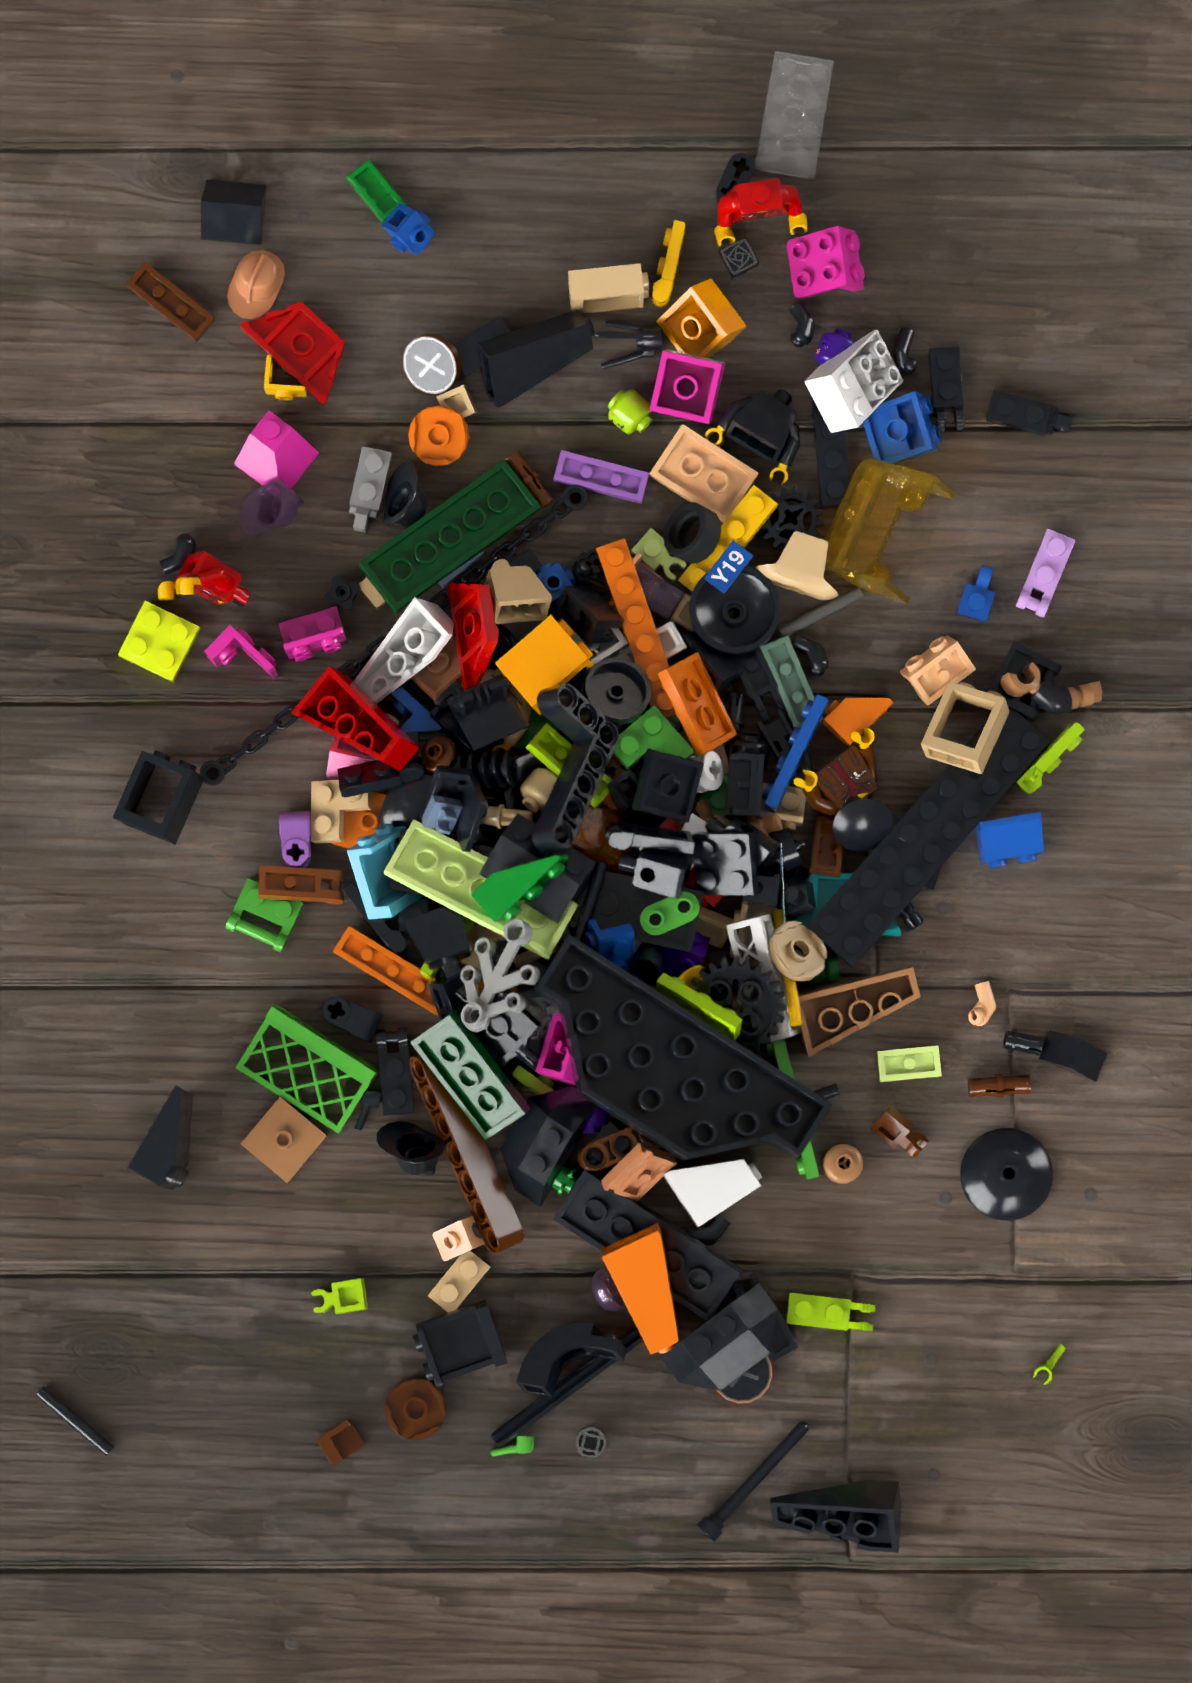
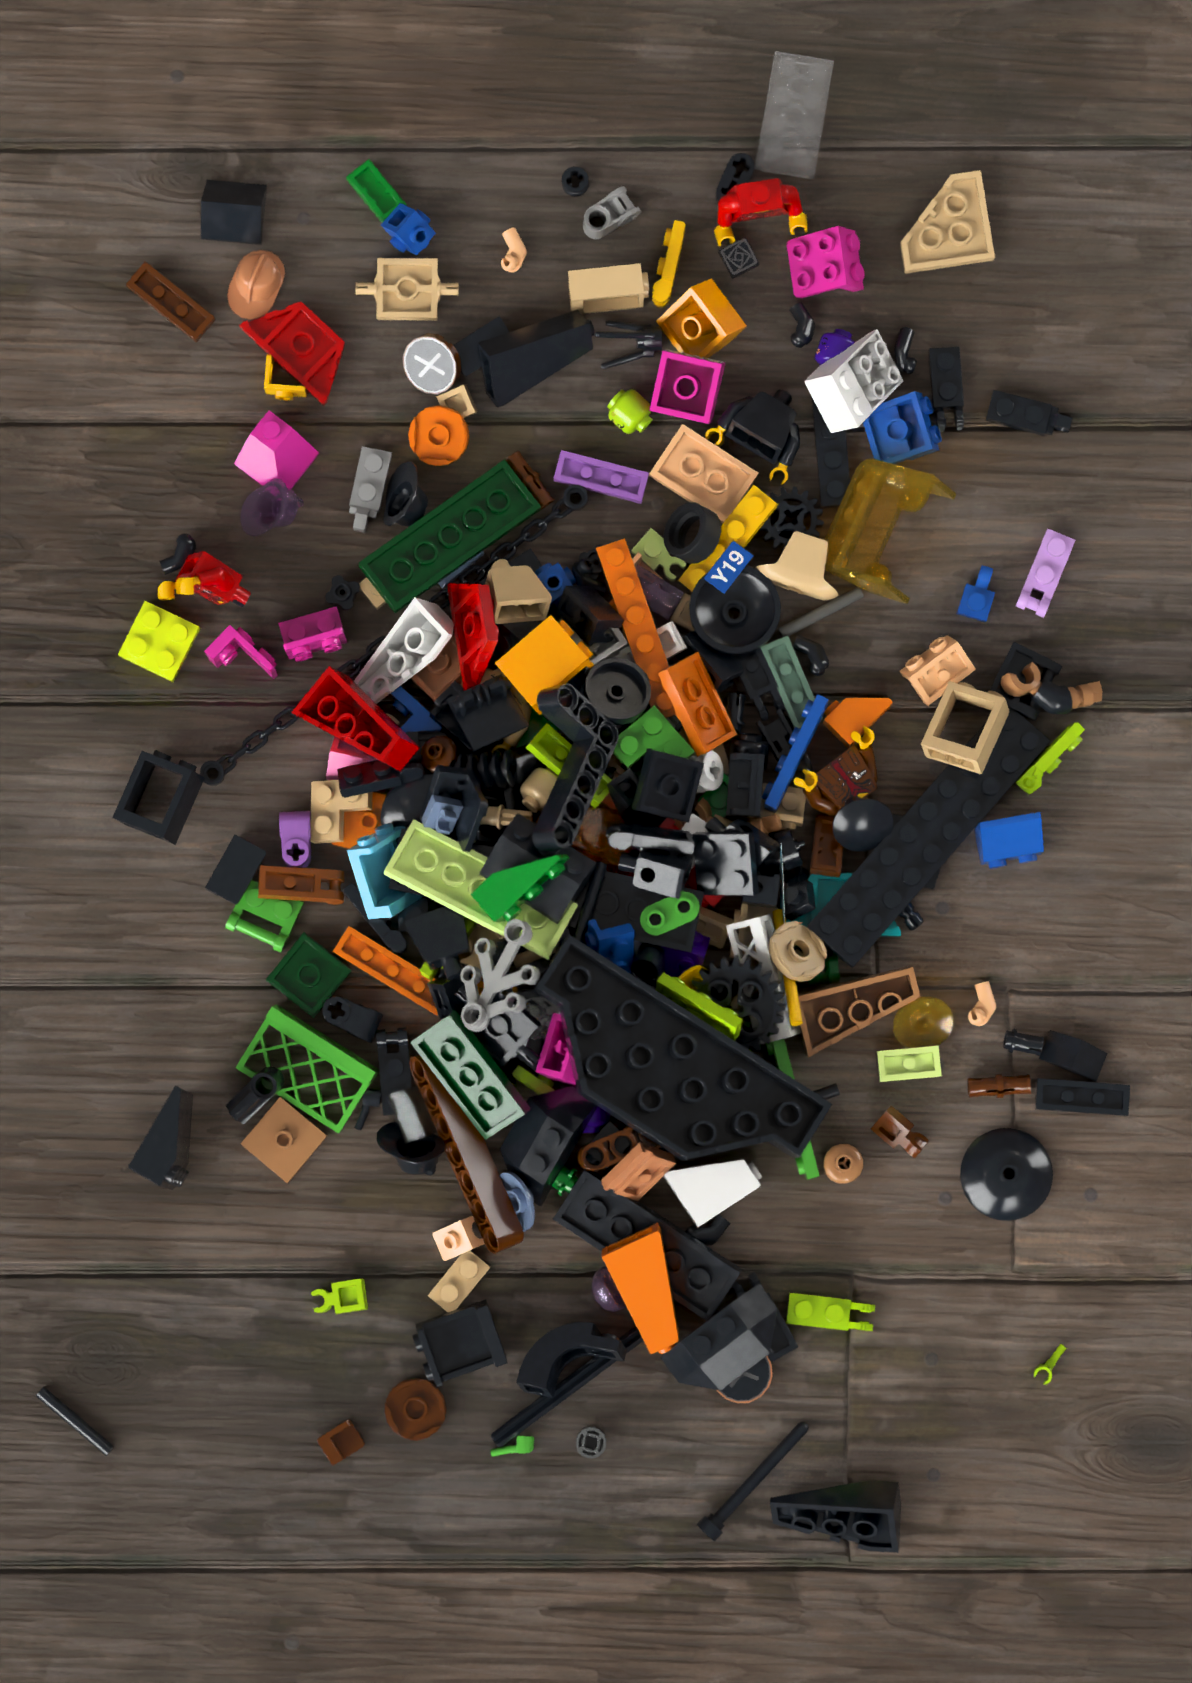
(235, 870): none -> black panel
(255, 1095): none -> black piece
(308, 975): none -> dark green plate
(407, 288): none -> tan plate
(412, 1114): none -> clear smoke piece
(516, 252): none -> light nougat arm
(521, 1199): none -> sand blue dish
(583, 185): none -> black bush
(614, 209): none -> light grey piece
(927, 1032): none -> clear yellow dish
(951, 228): none -> tan plate
(1082, 1097): none -> black plate

